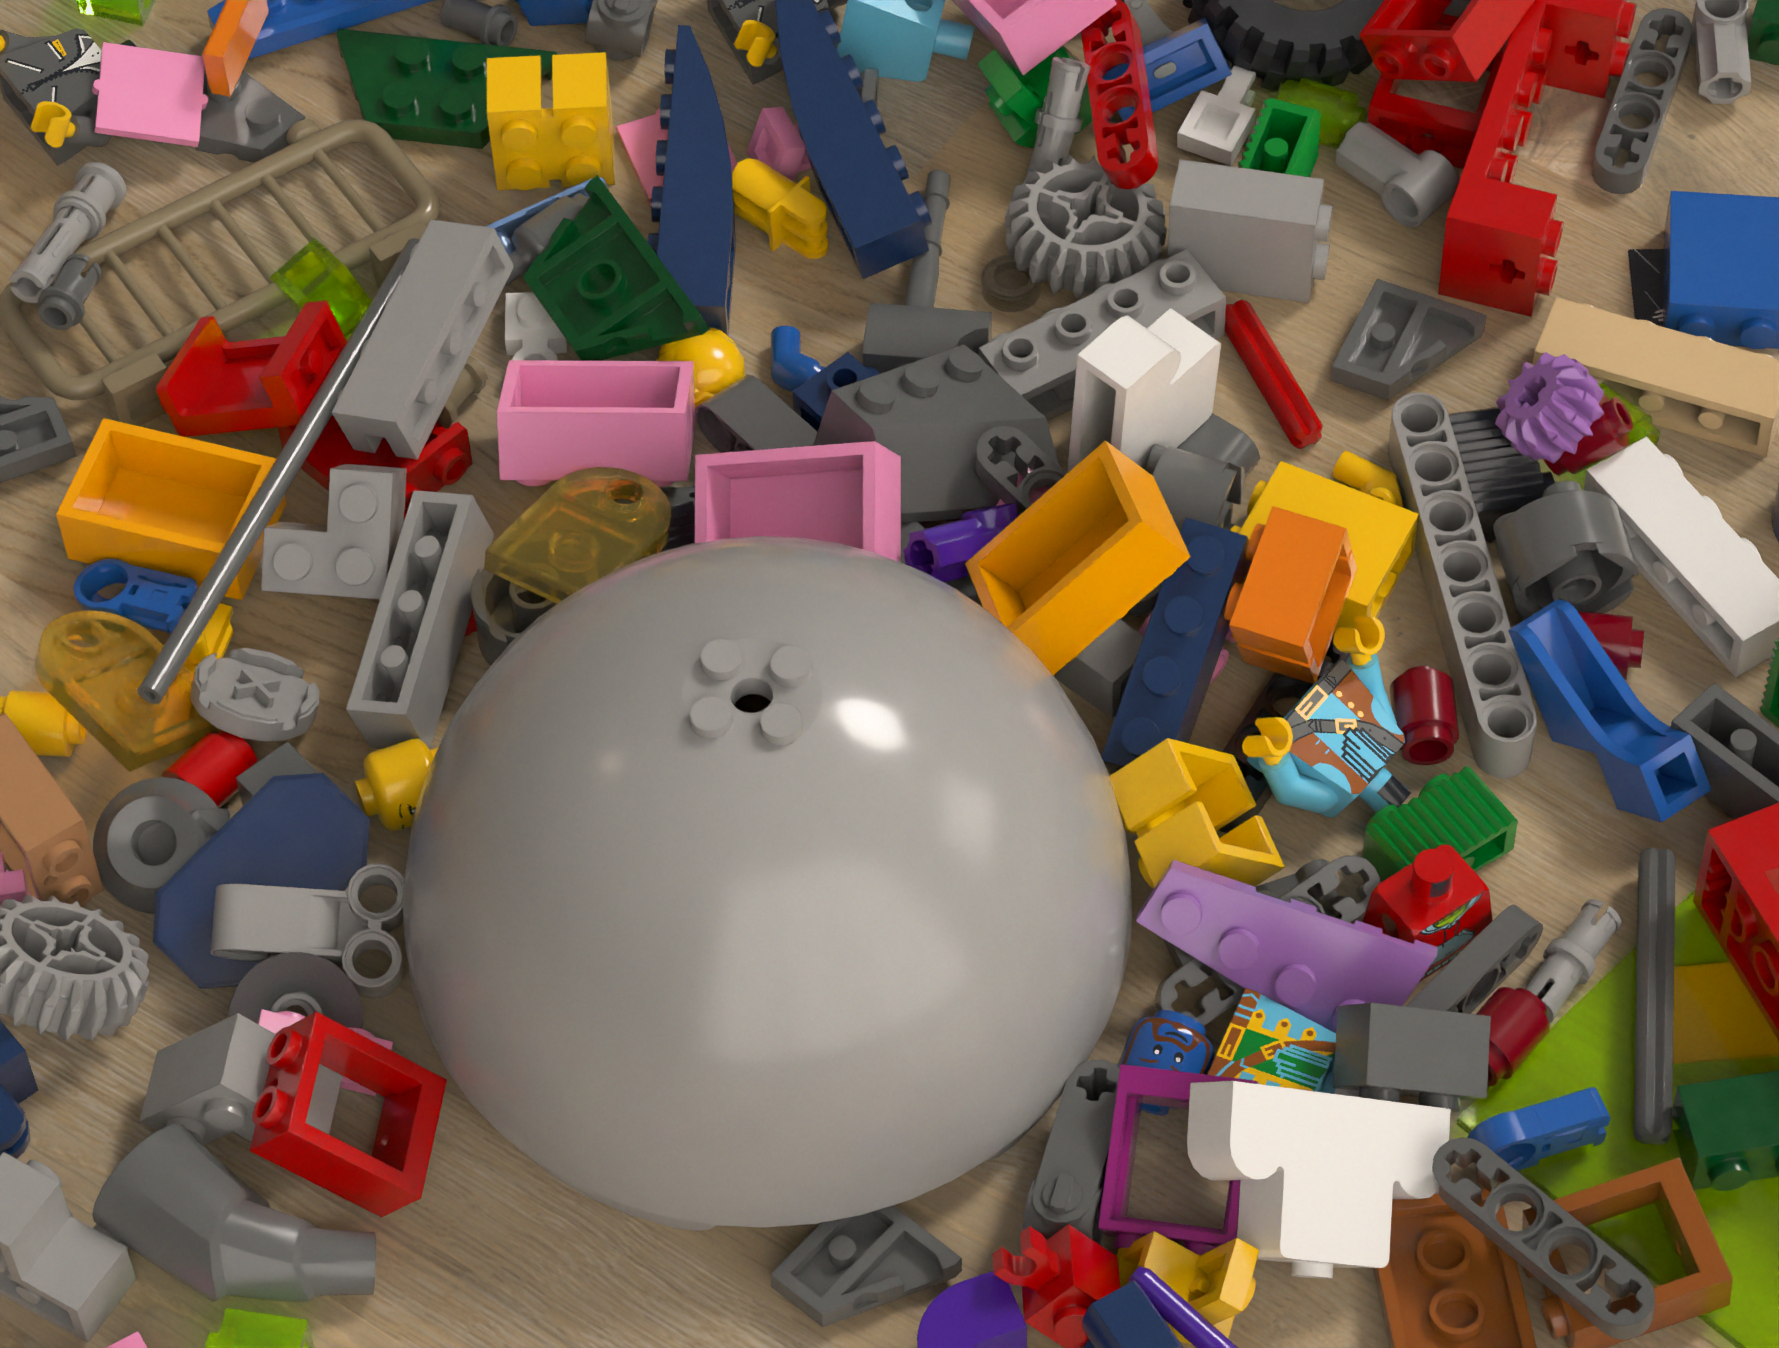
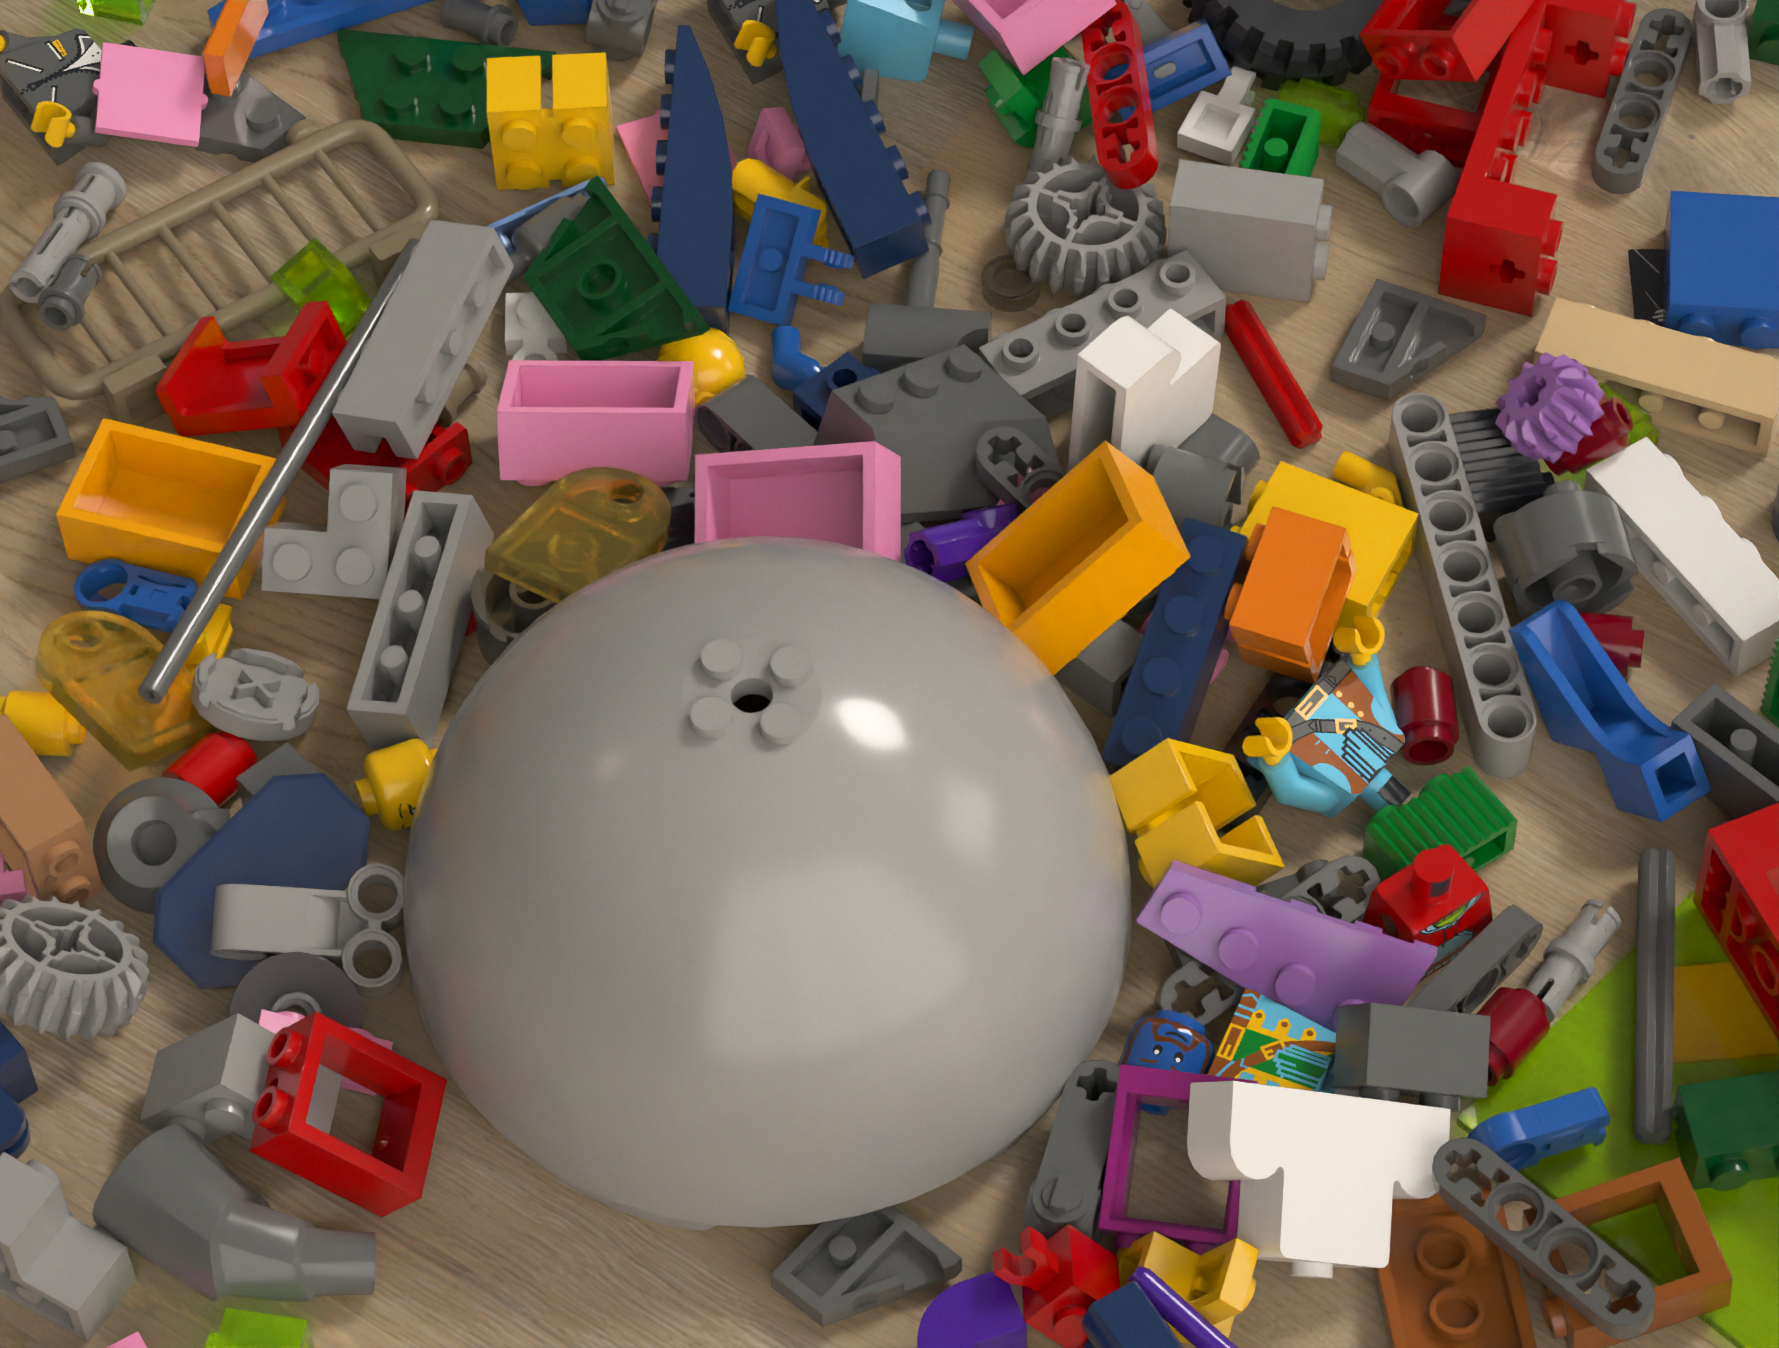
(776, 262): none -> blue hinge

